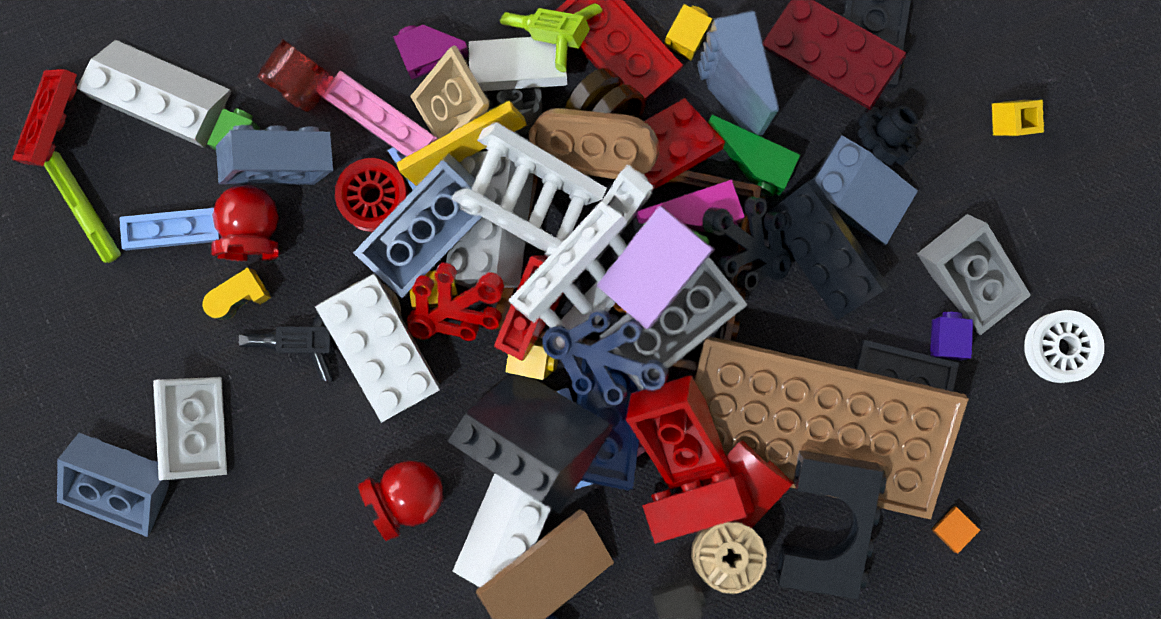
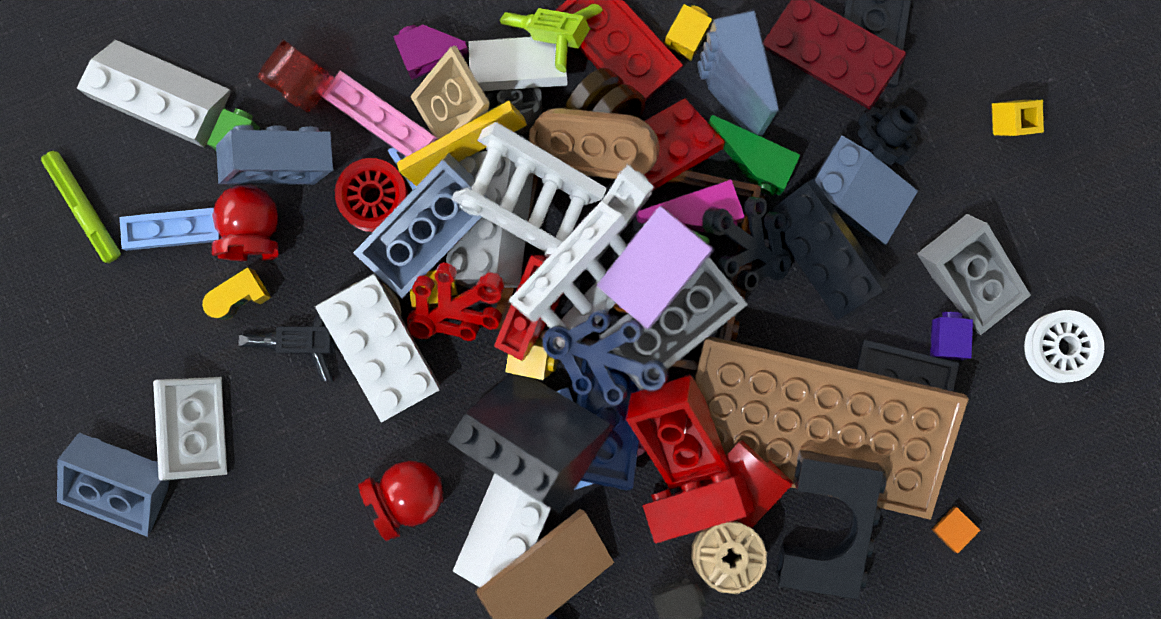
(45, 117): red plate -> none

